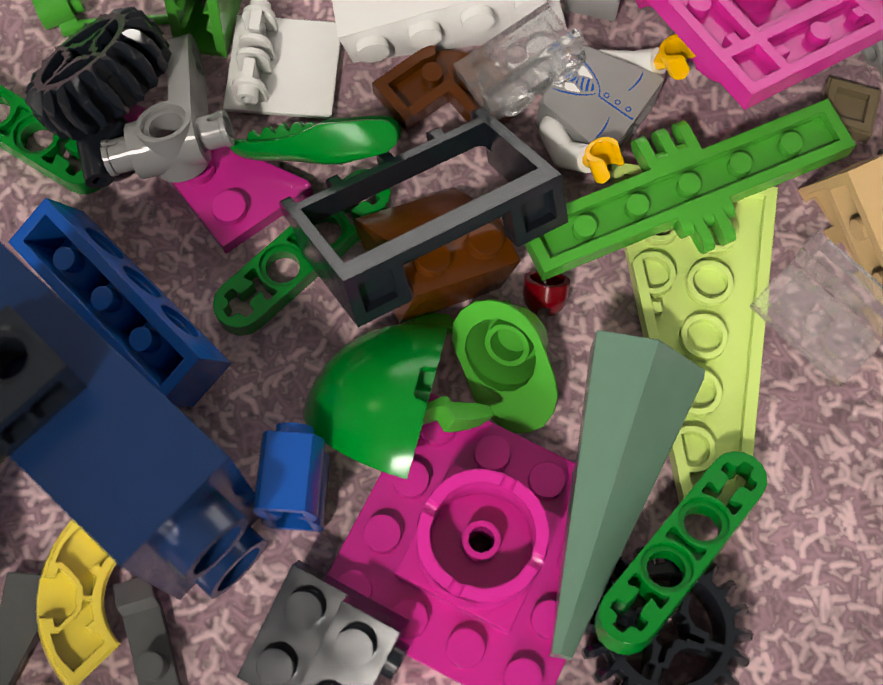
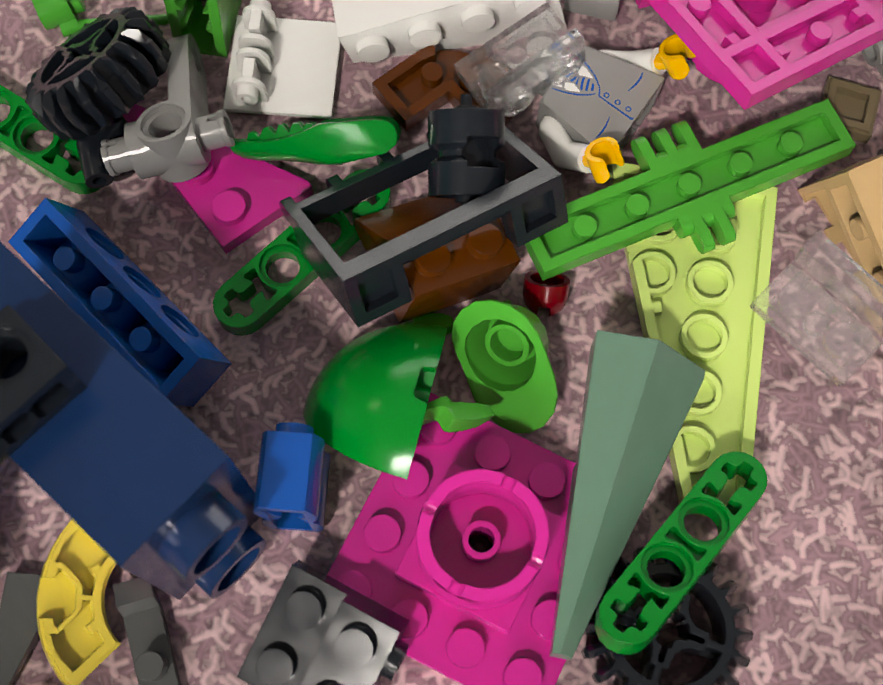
(466, 151): none -> black wheel

